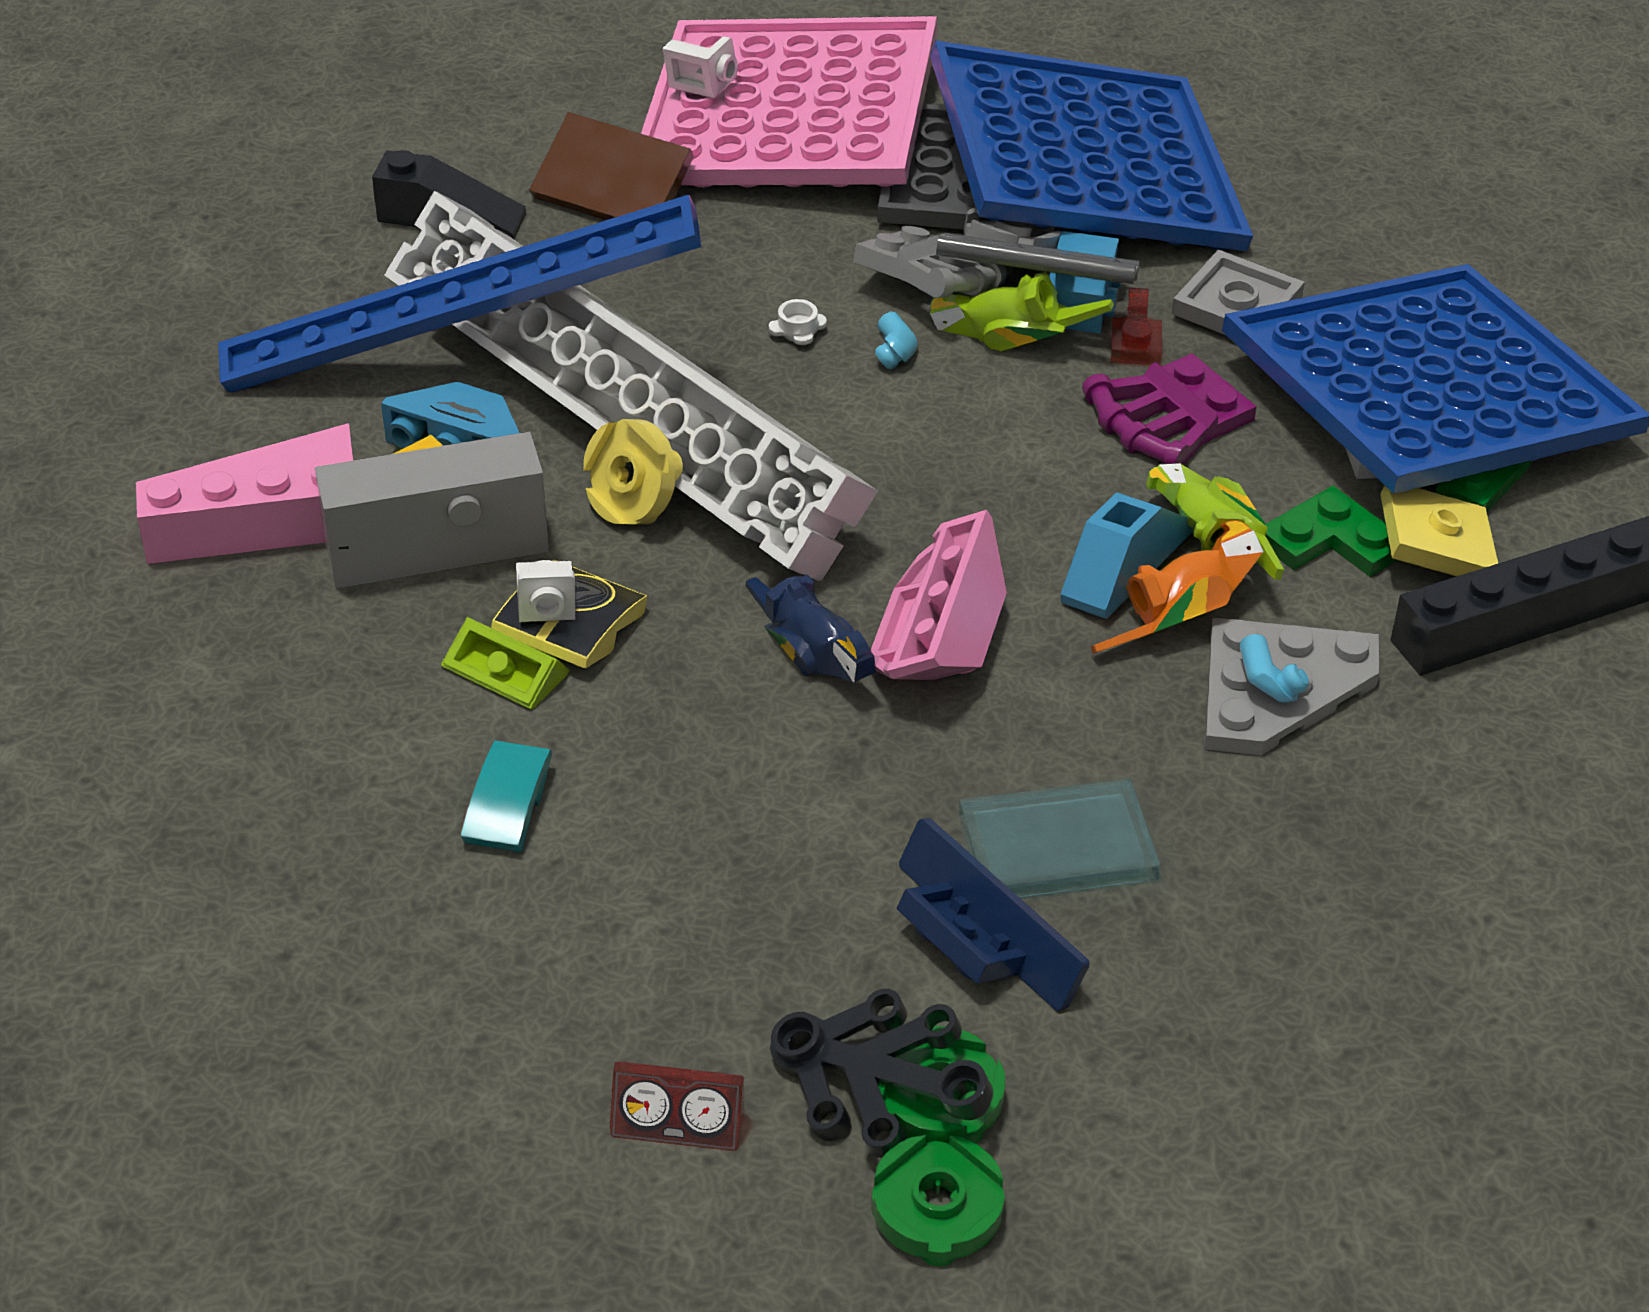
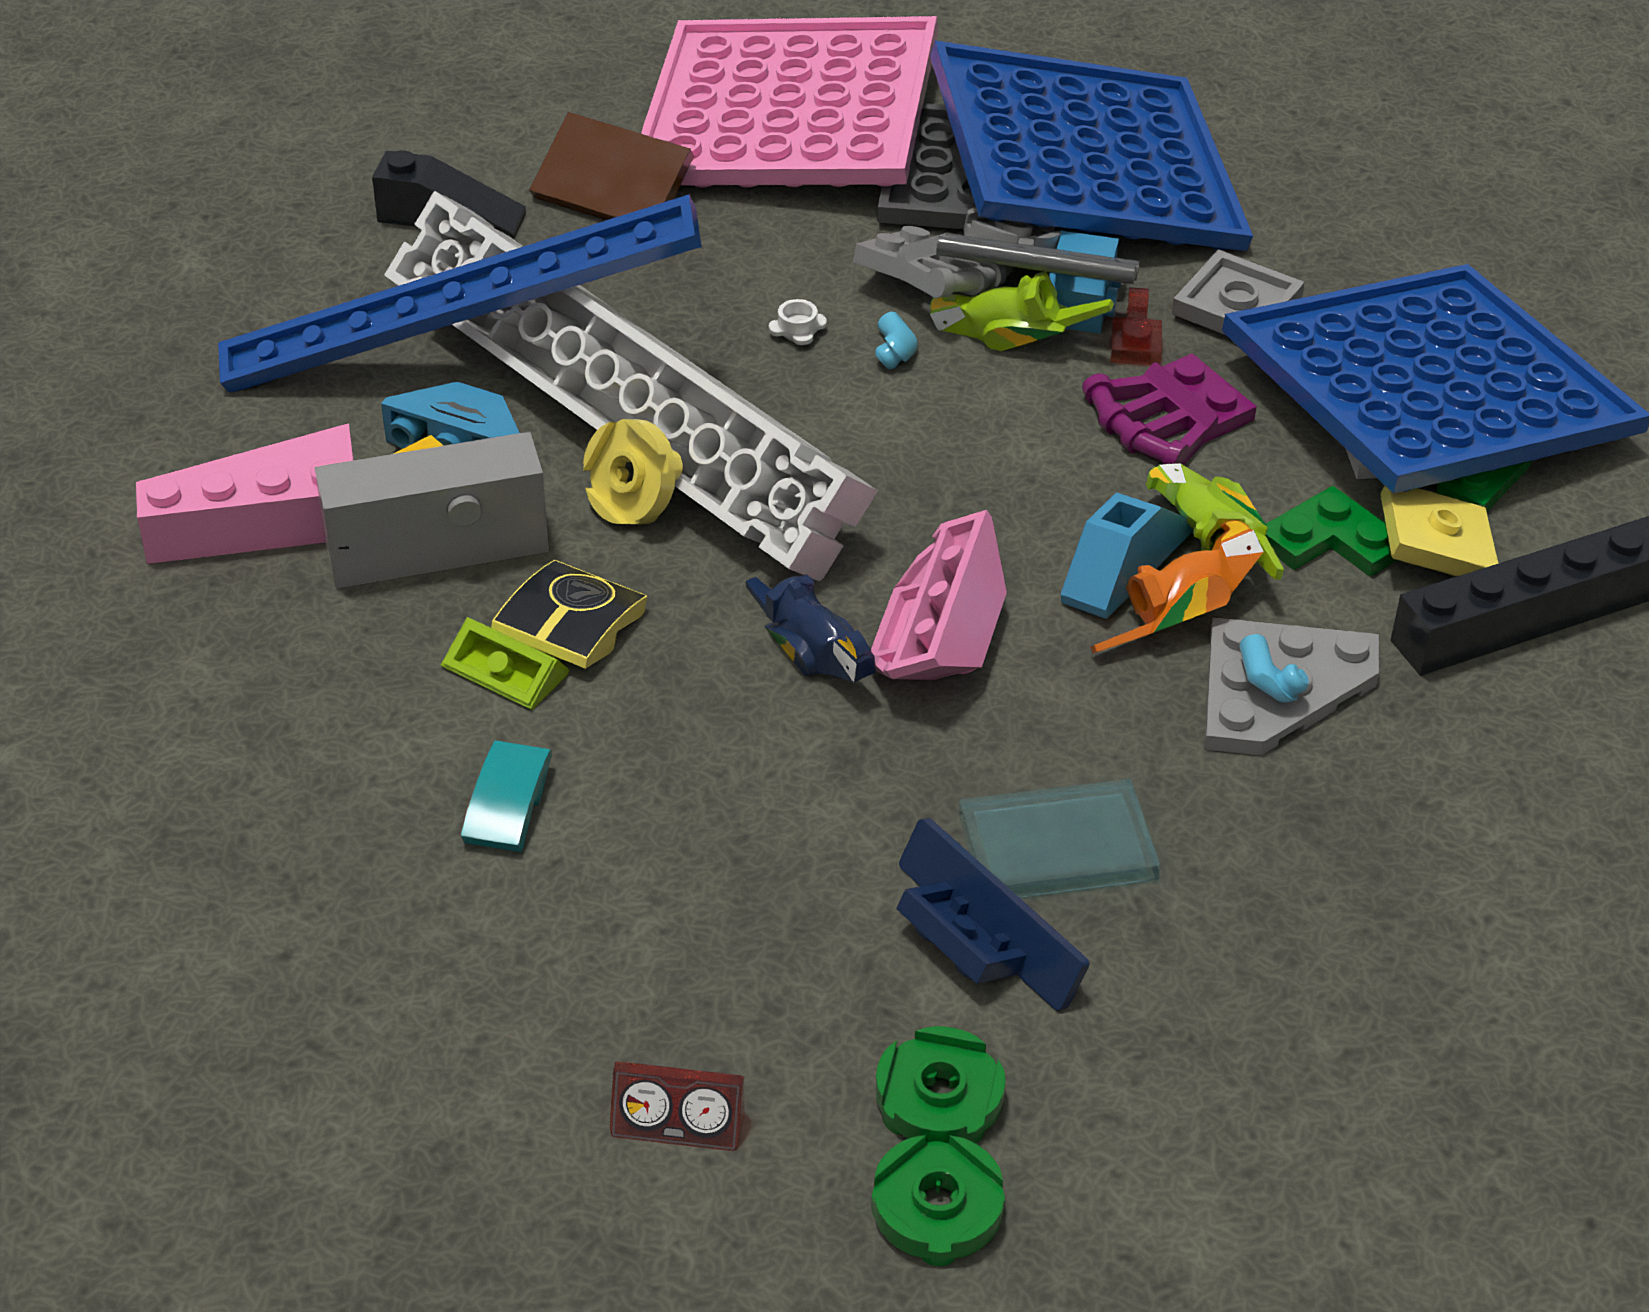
(545, 591): white bracket -> none
(700, 68): white bracket -> none
(874, 1063): black plant -> none

